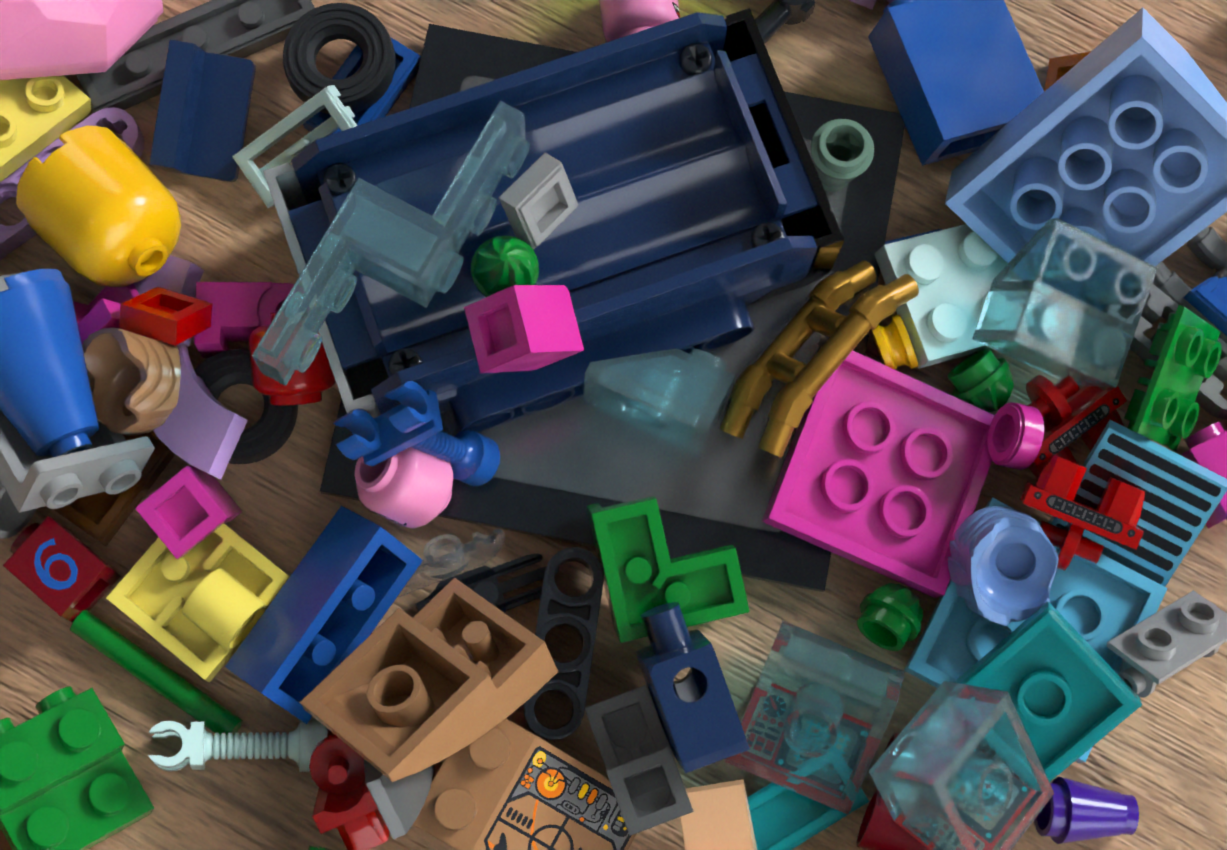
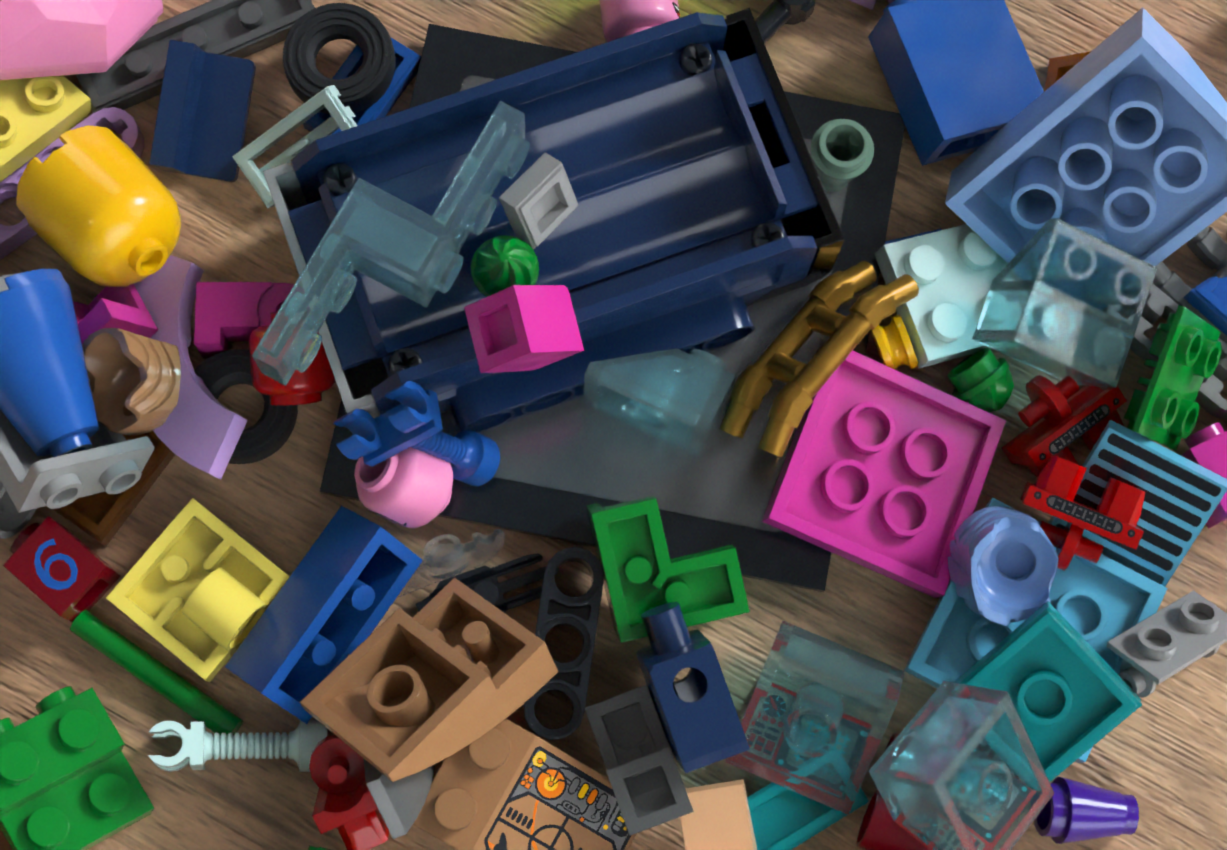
(165, 315): red tile -> none
(188, 509): dark pink panel -> none
(890, 616): green plate -> none
(1015, 436): dark pink tile -> none

